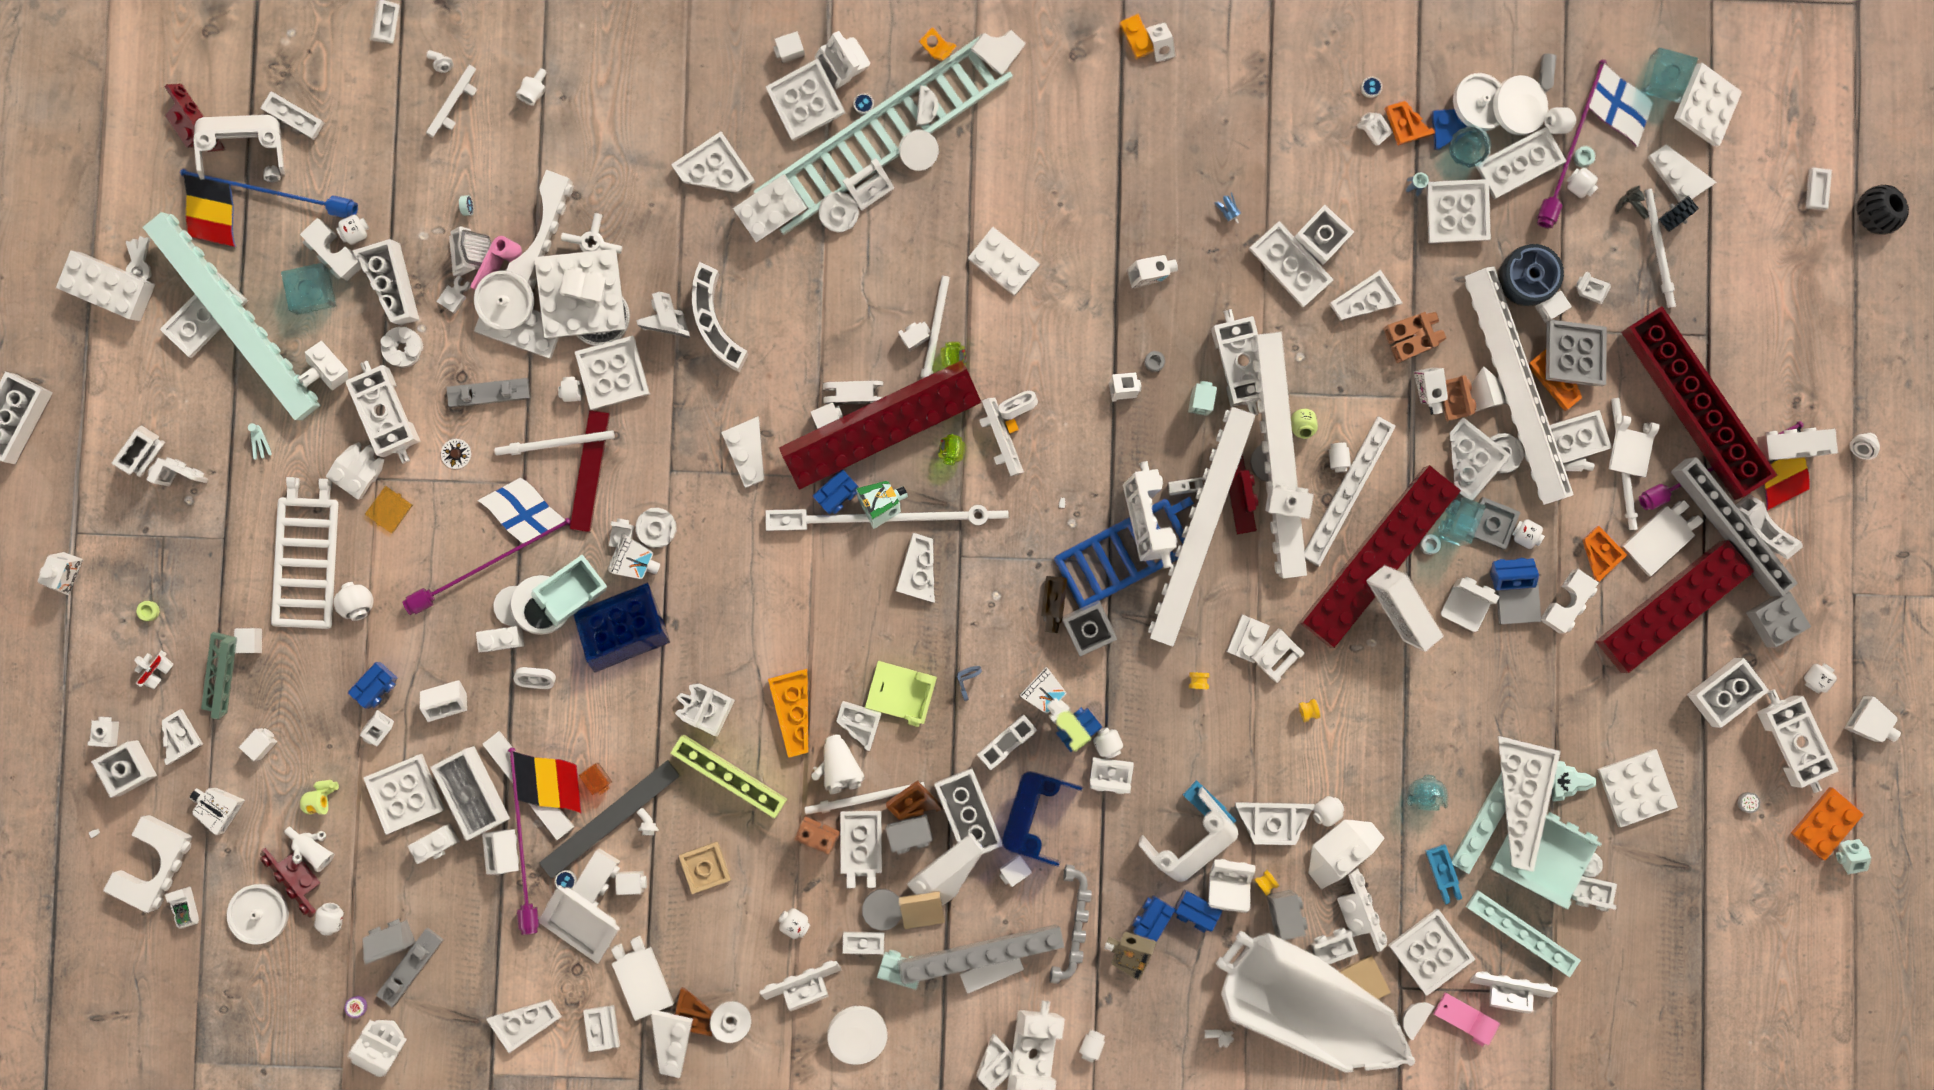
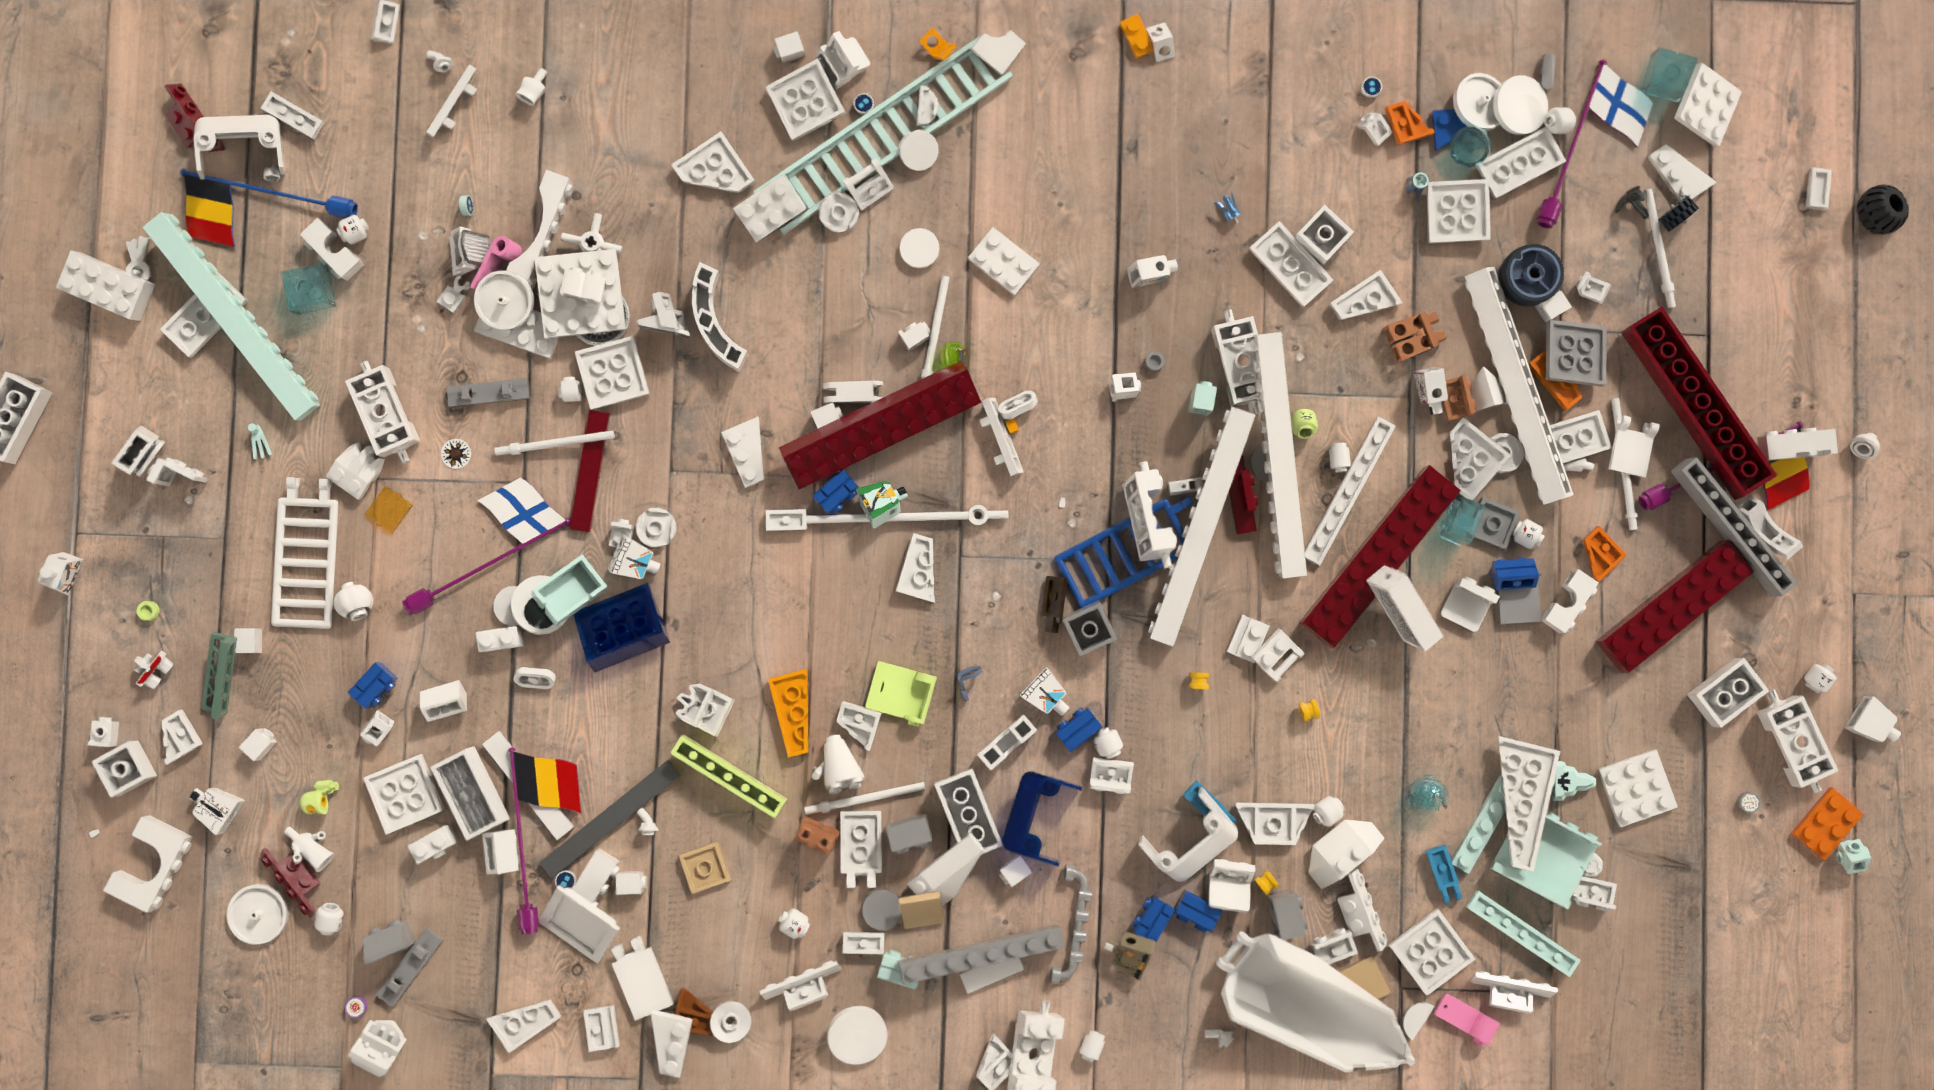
(183, 907): white leg -> none
(324, 366): white brick -> none
(389, 278): white wedge -> none
(396, 357): white plate -> none
(596, 779): clear orange brick -> none
(912, 802): dark orange wing -> none
(919, 248): none -> white tile
(951, 449): clear neon green head -> none
(1069, 724): yellowish green hips -> none
(1289, 502): white brick -> none
(1430, 544): white tile -> none
(1582, 182): white head -> none
(1584, 156): light aqua tile -> none
(1661, 538): white tile -> none
(1778, 620): light grey brick -> none

